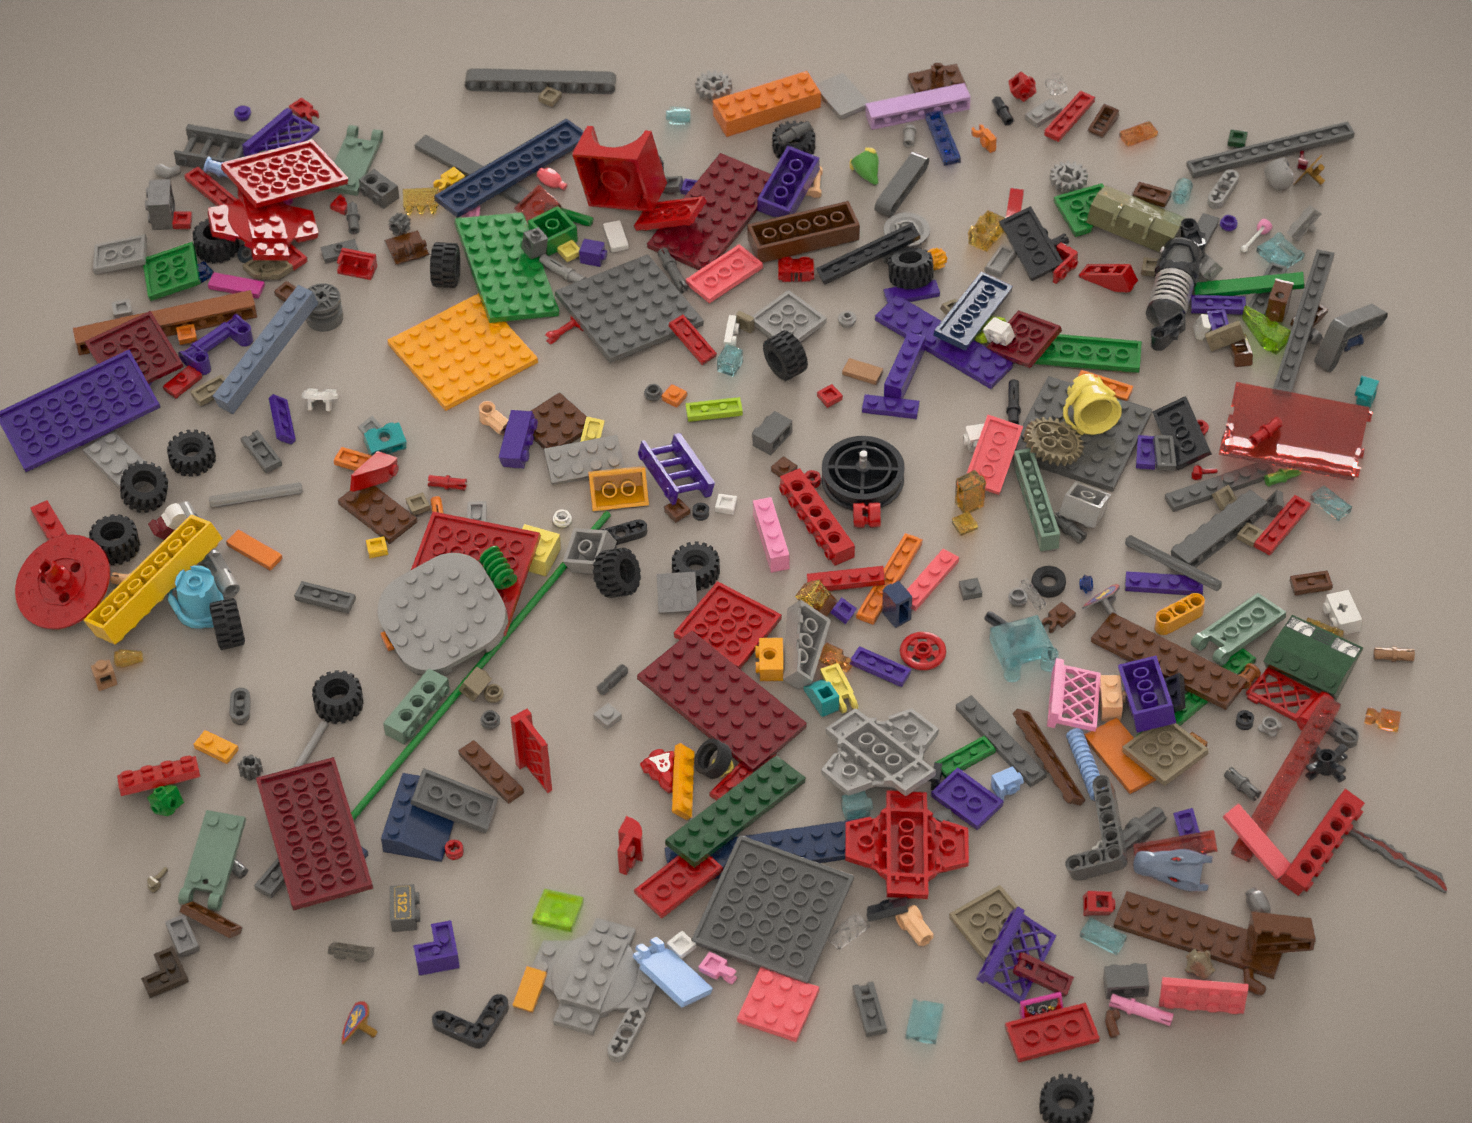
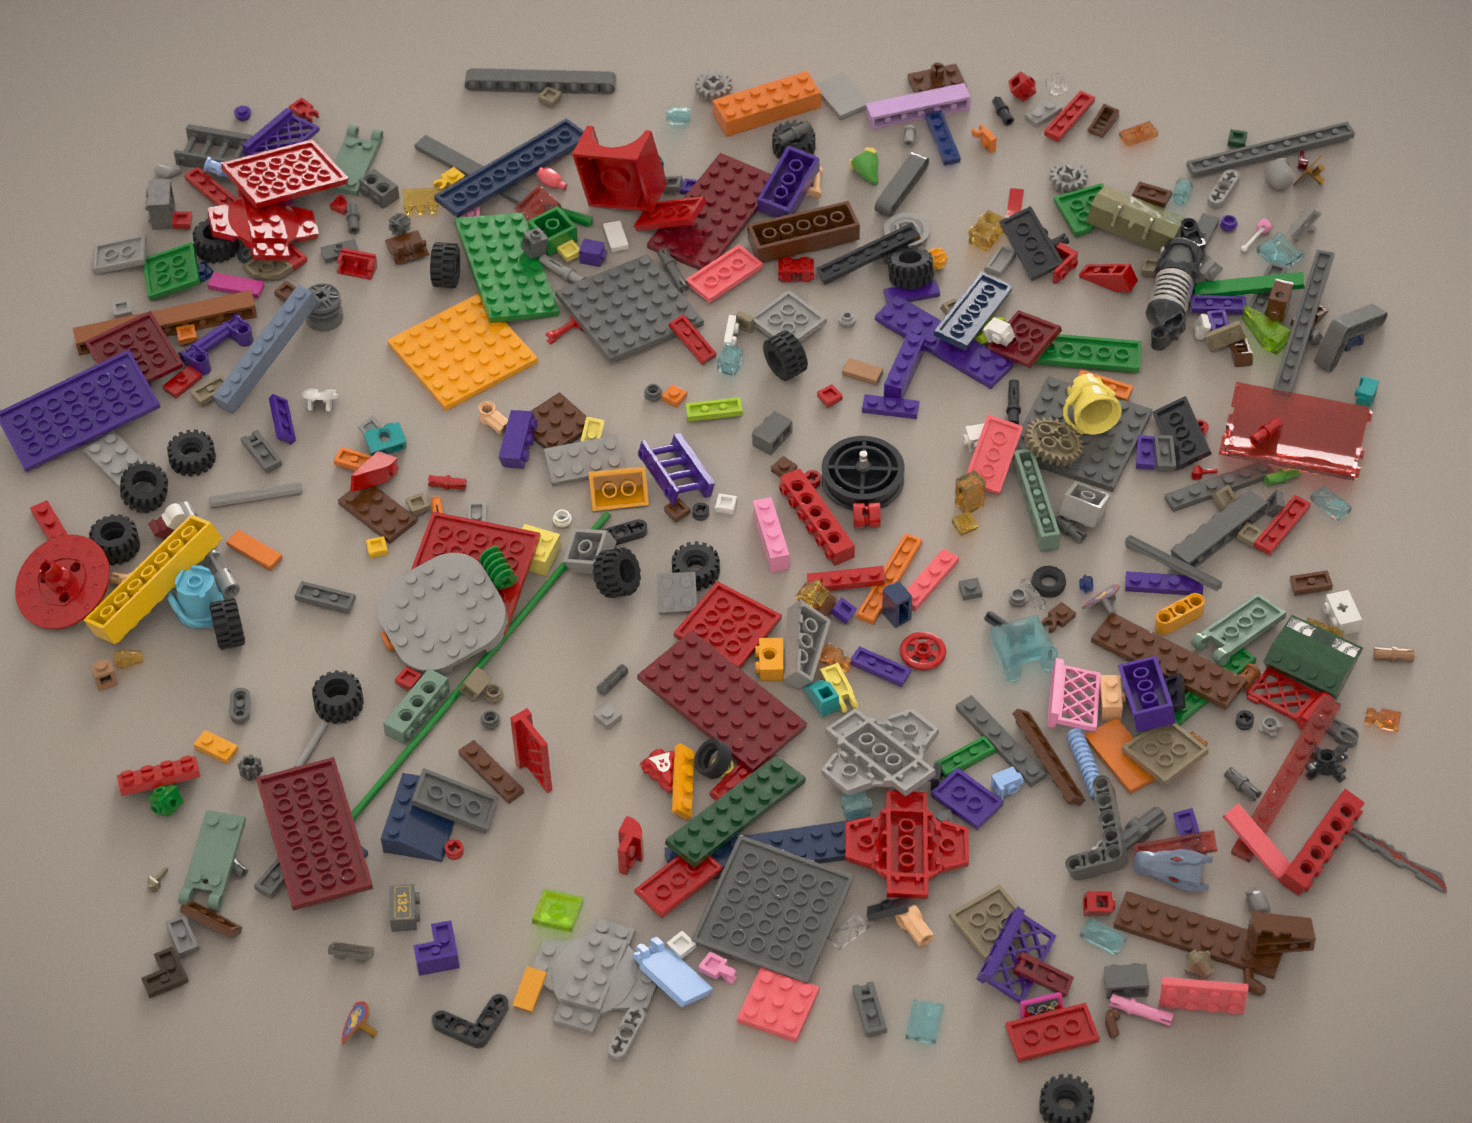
(407, 678): none -> red plate

